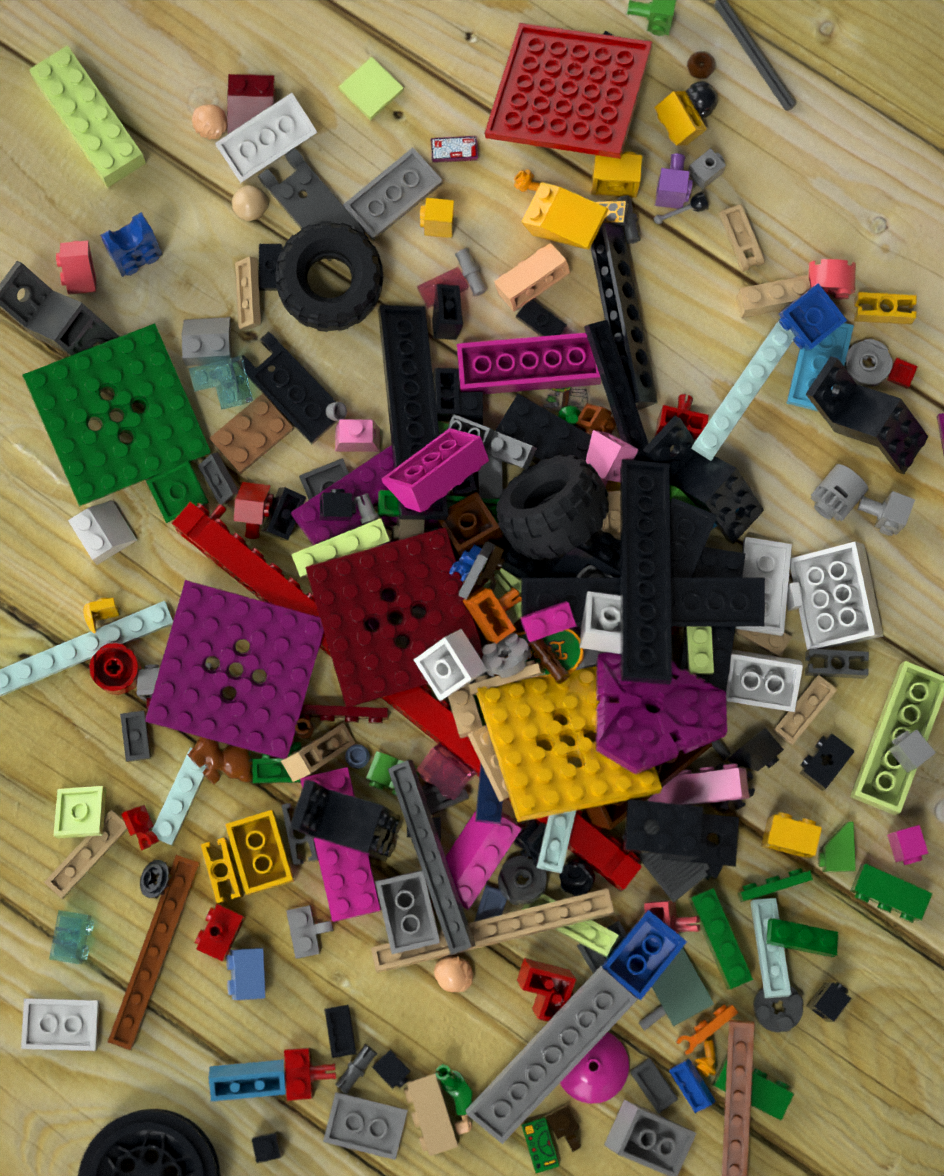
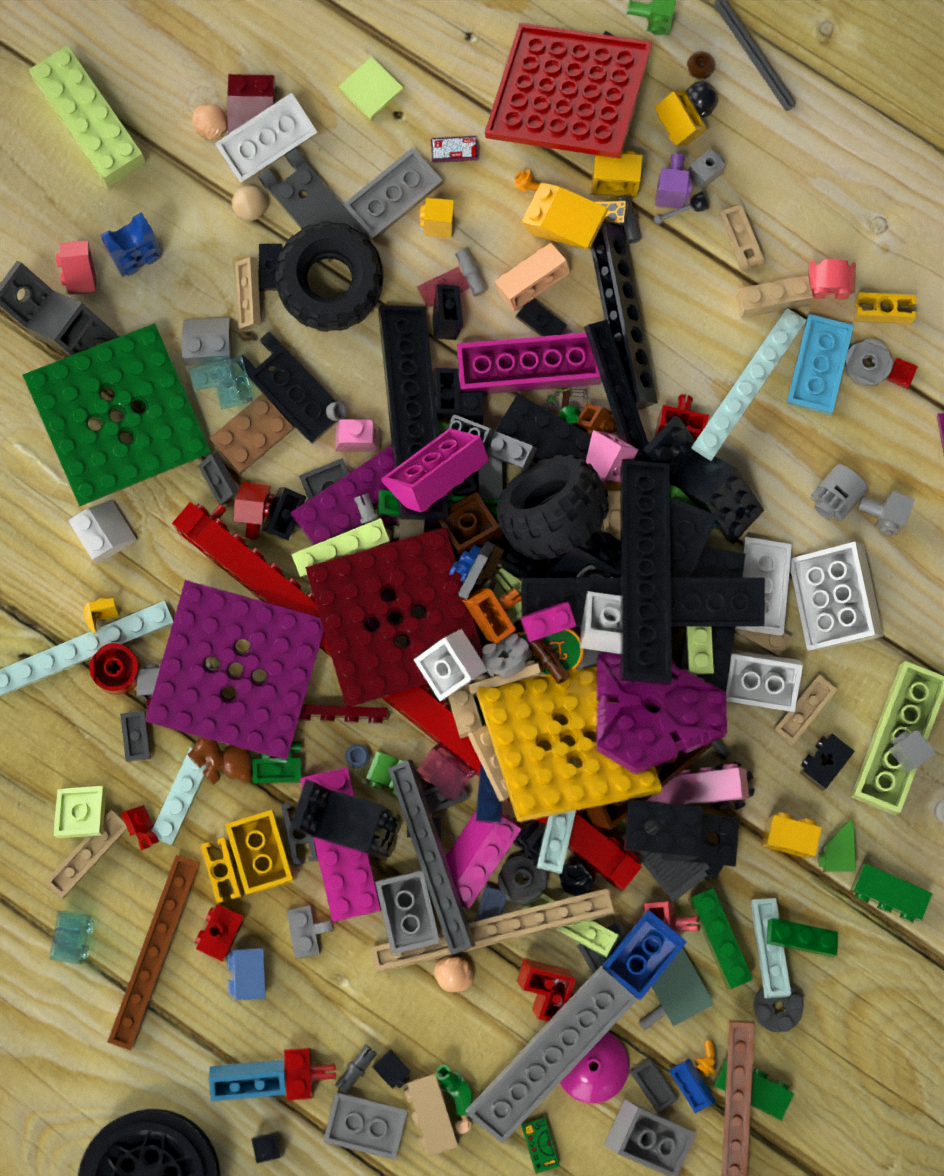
(60, 1024): white plate -> none
(148, 879): black gear -> none
(175, 489): green plate -> none
(301, 723): reddish brown pin -> none
(318, 752): tan slope -> none
(336, 506): black brick -> none
(340, 1031): black plate -> none
(563, 1125): dark brown plate -> none
(705, 1029): orange plate -> none
(758, 752): black slope -> none
(774, 884): green plate -> none
(794, 596): white tile -> none
(811, 318): blue plate -> none
(829, 1001): black brick -> none
(843, 656): dark grey piece -> none
(867, 415): black bracket -> none
(908, 845): dark pink brick -> none

